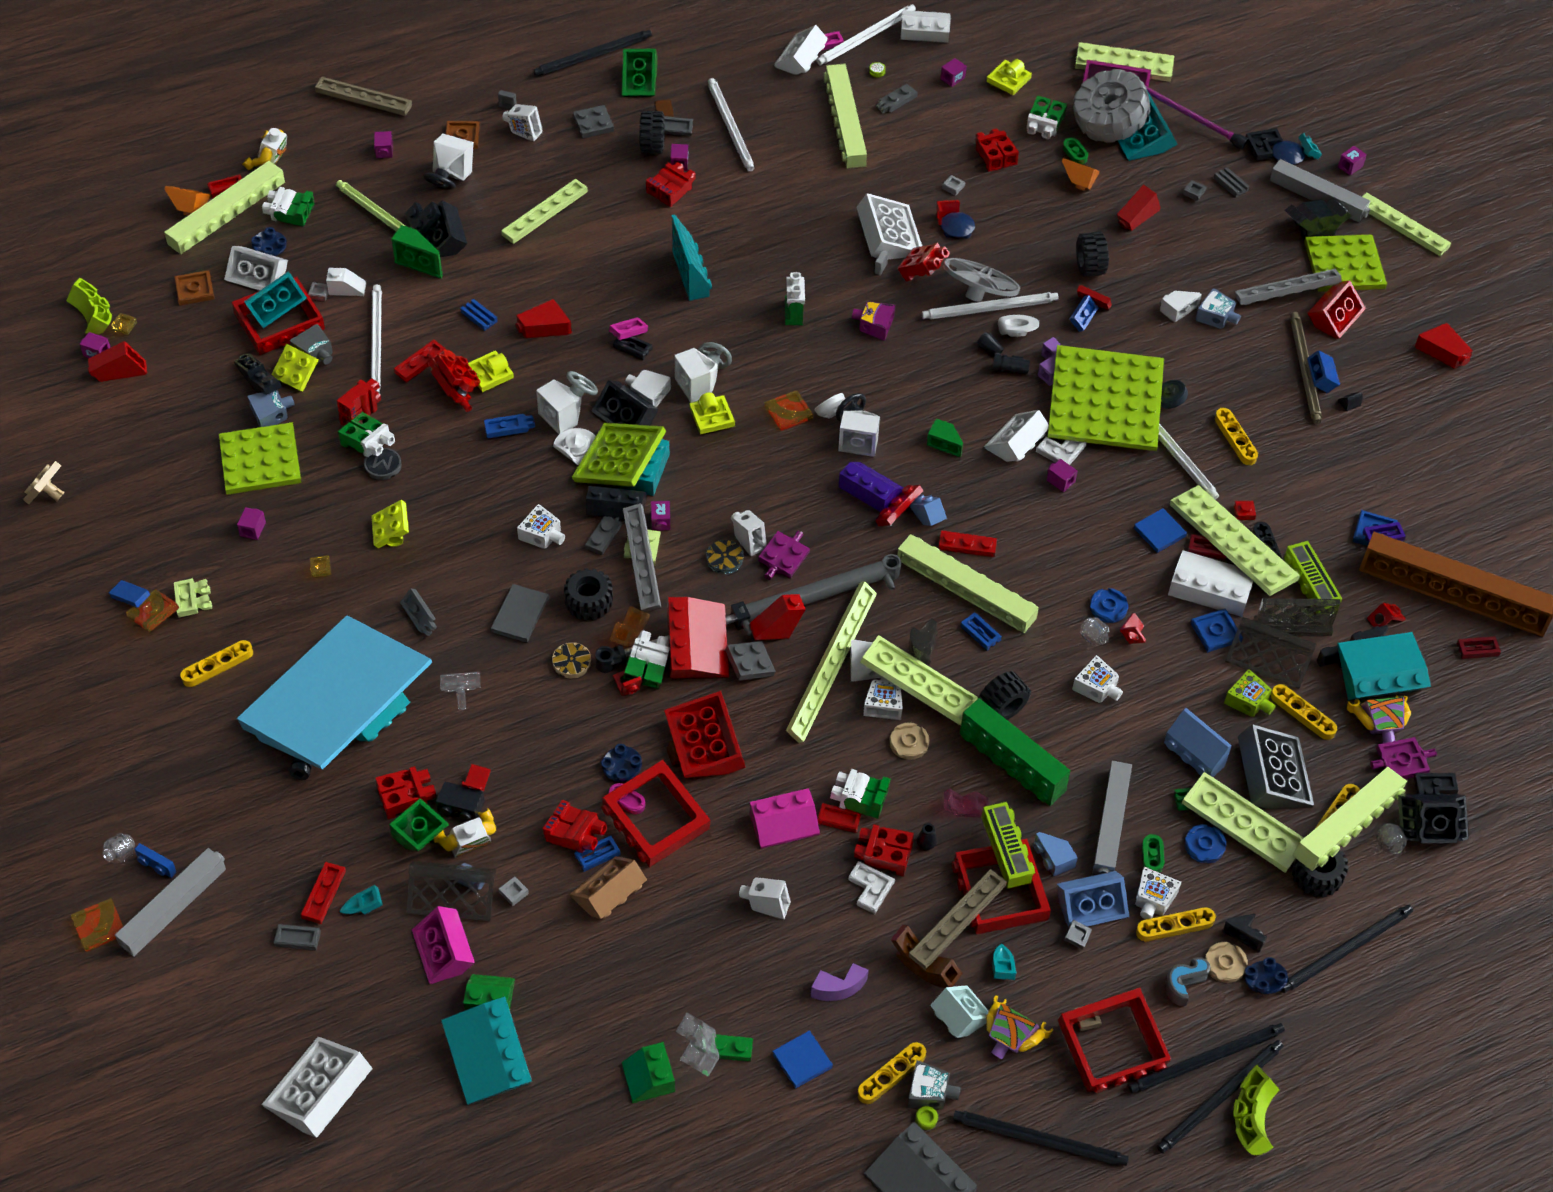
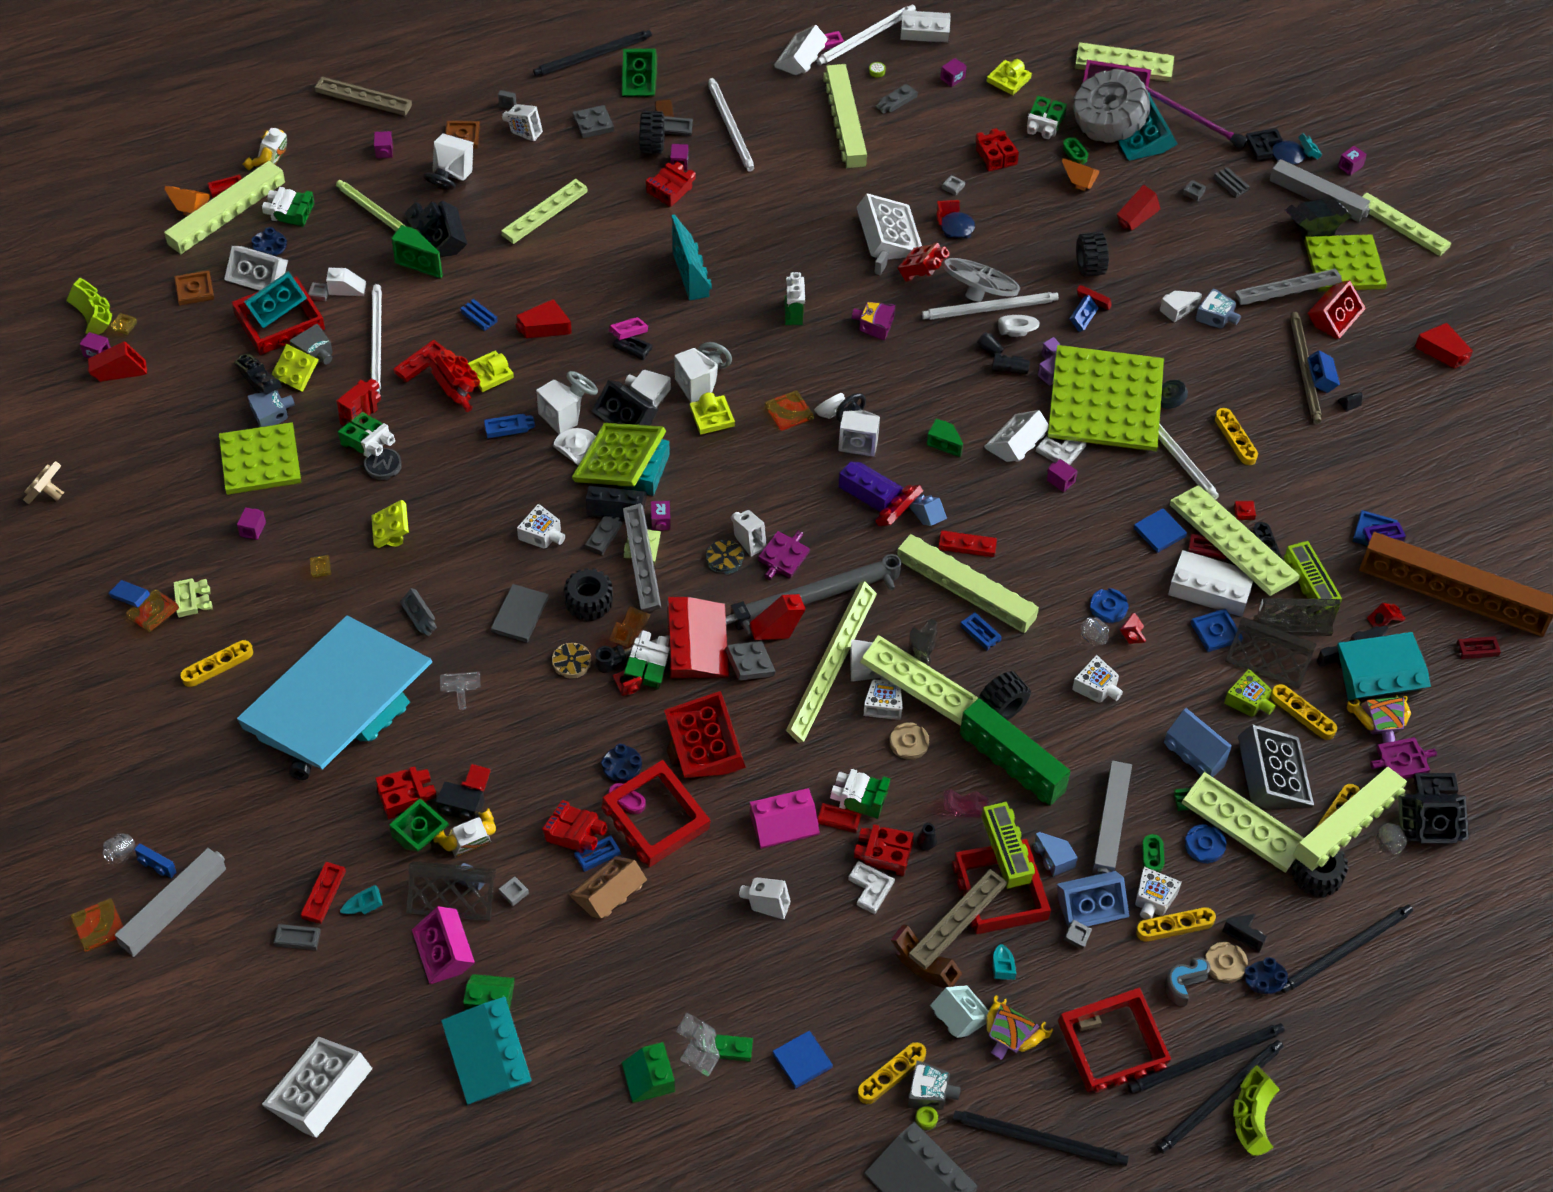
(833, 989): medium lavender brick -> none

